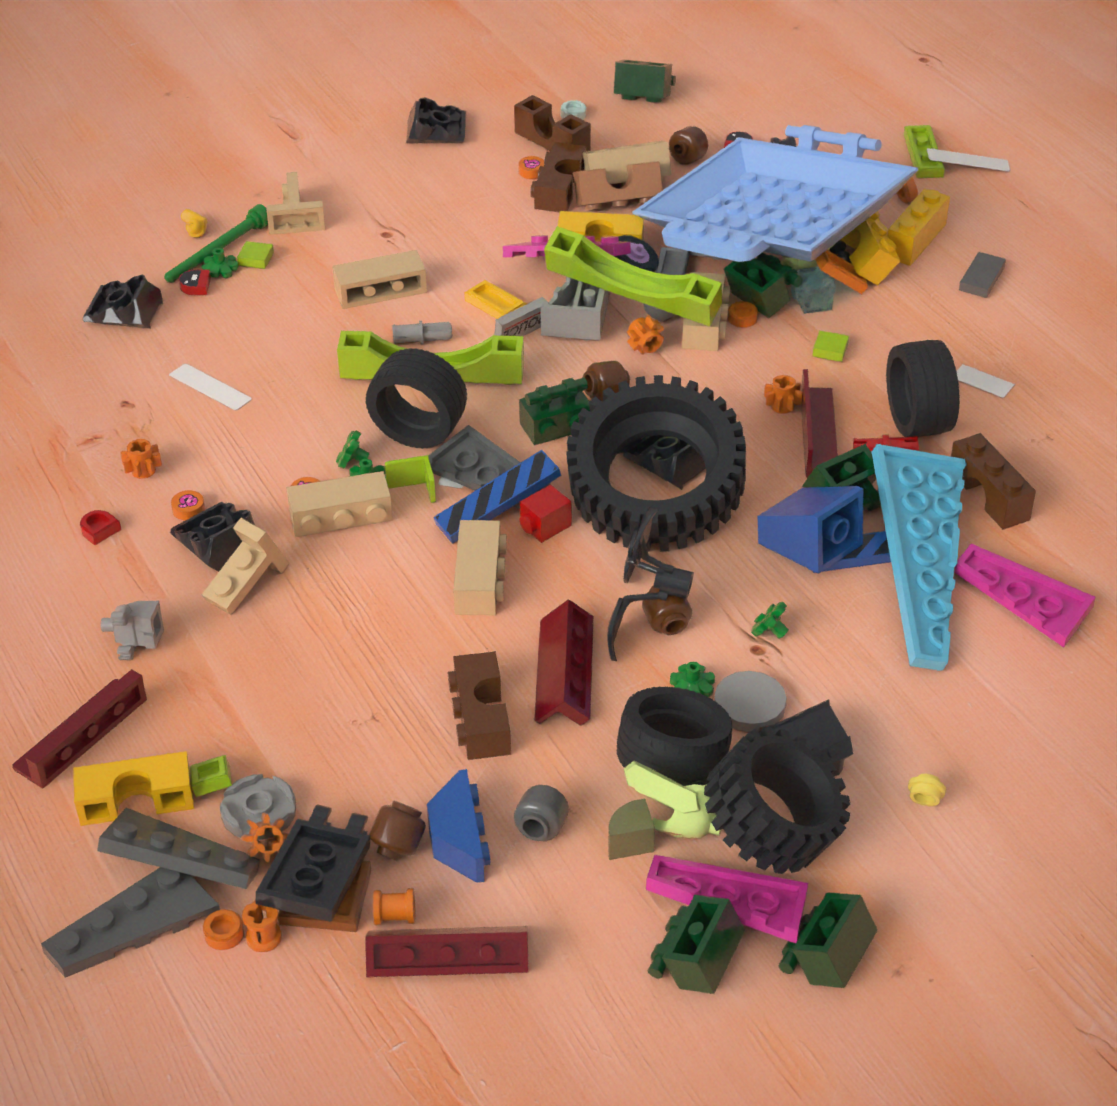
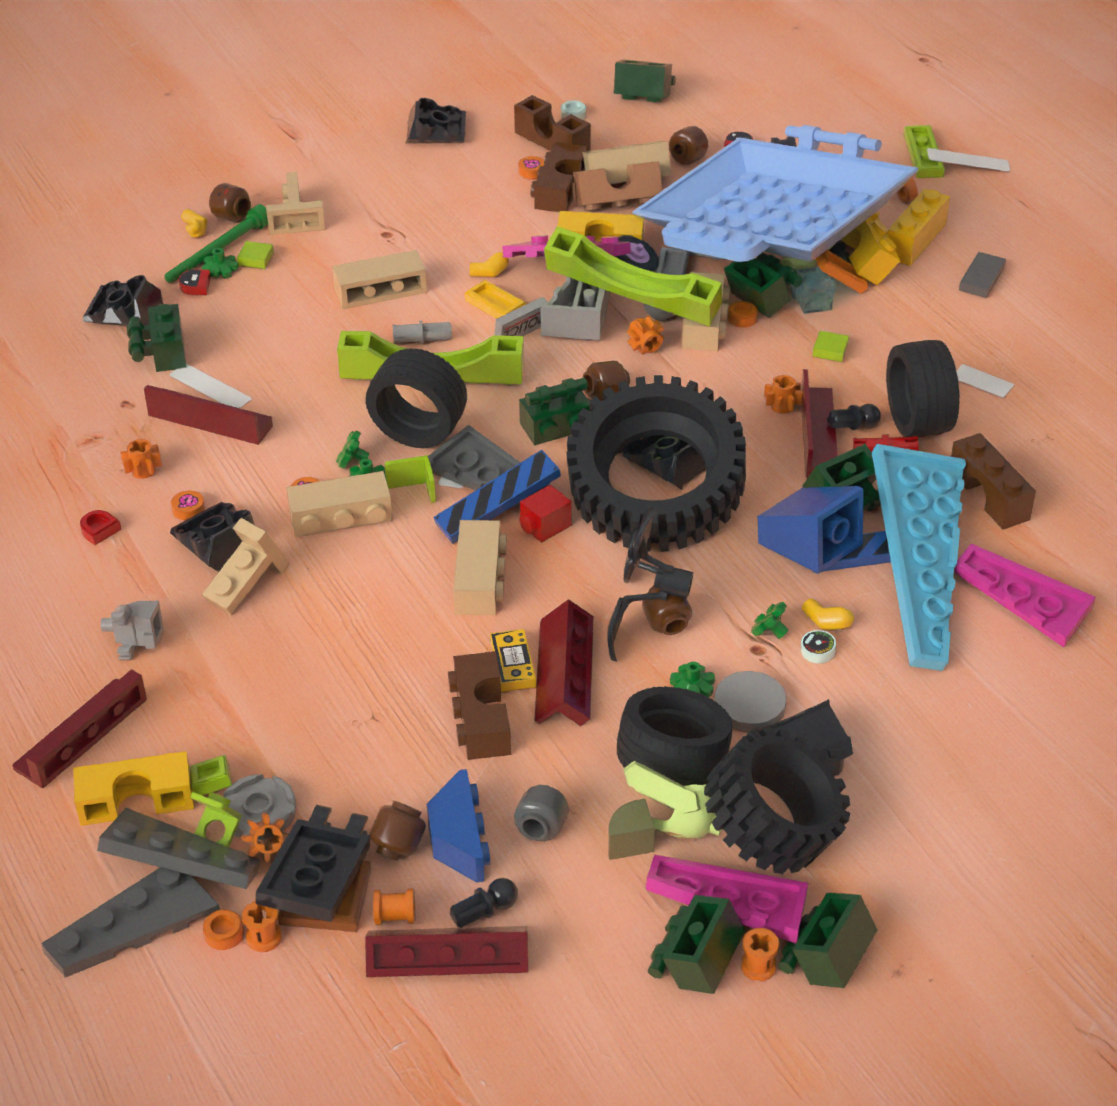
(165, 336): none -> dark green brick
(207, 415): none -> dark red panel
(217, 810): none -> lime bracket
(229, 202): none -> reddish brown head
(491, 267): none -> yellow arm
(500, 894): none -> black axle
(513, 660): none -> tile
(759, 948): none -> orange bush
(818, 646): none -> tile
(828, 618): none -> yellow arm
(854, 417): none -> black axle
(926, 790): light yellow plate -> none

